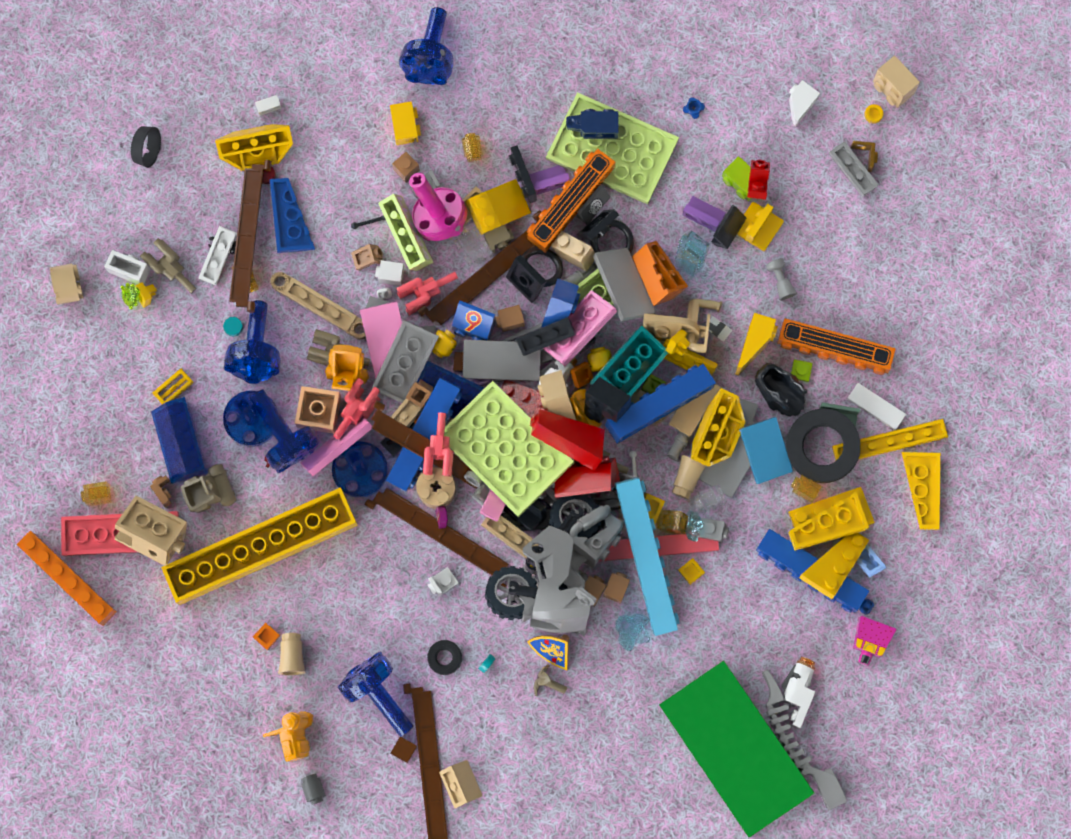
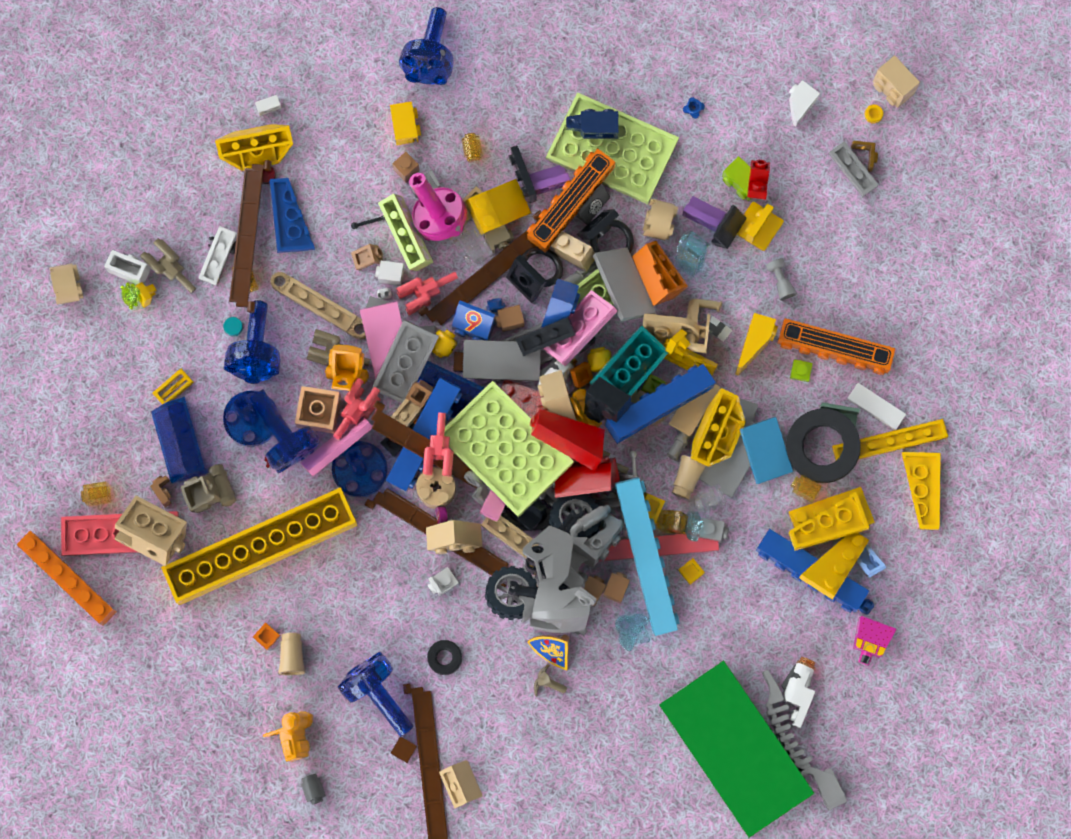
(153, 146): black tyre -> none
(454, 536): none -> tan brick
(486, 663): teal tile -> none
(495, 304): none -> blue plate
(659, 220): none -> tan brick
(780, 389): black hair -> none

